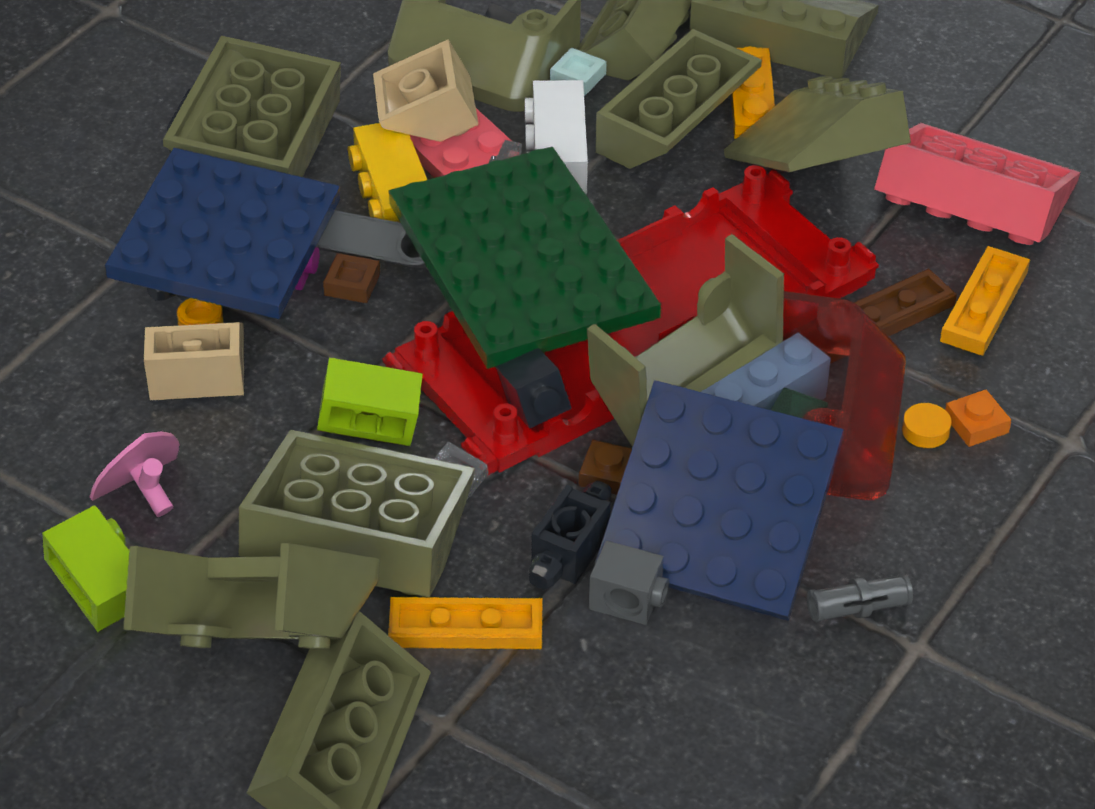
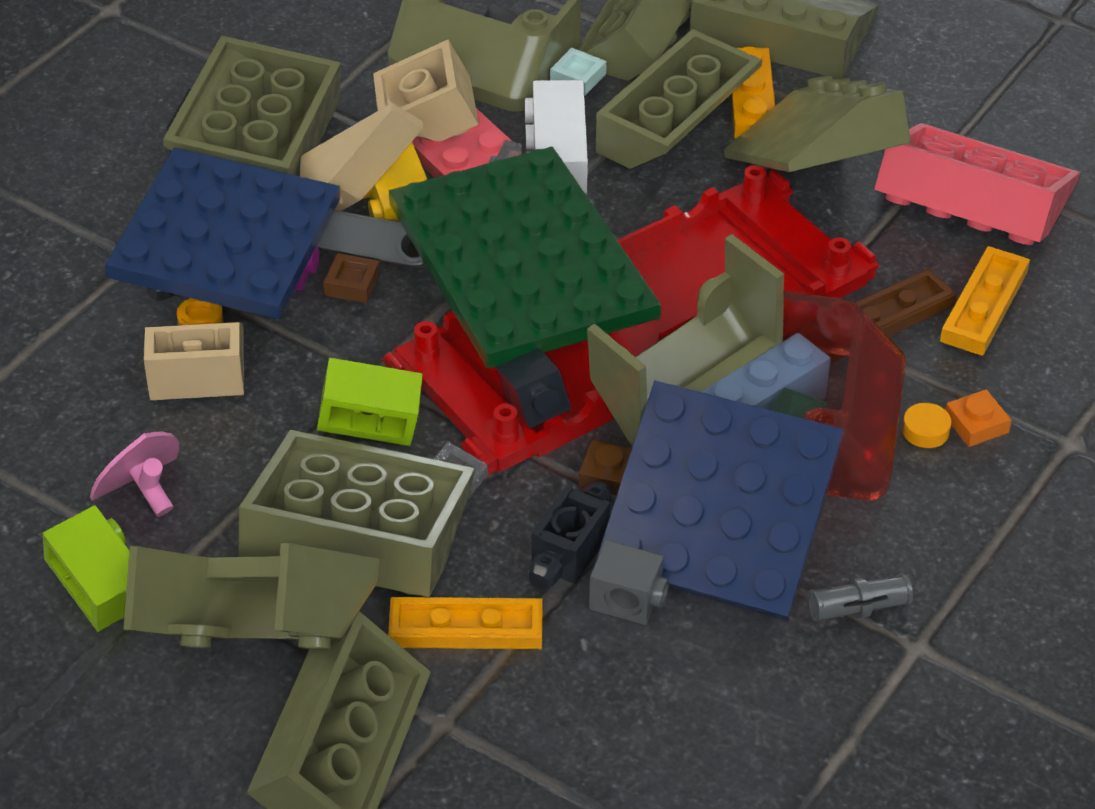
(361, 153): none -> tan slope

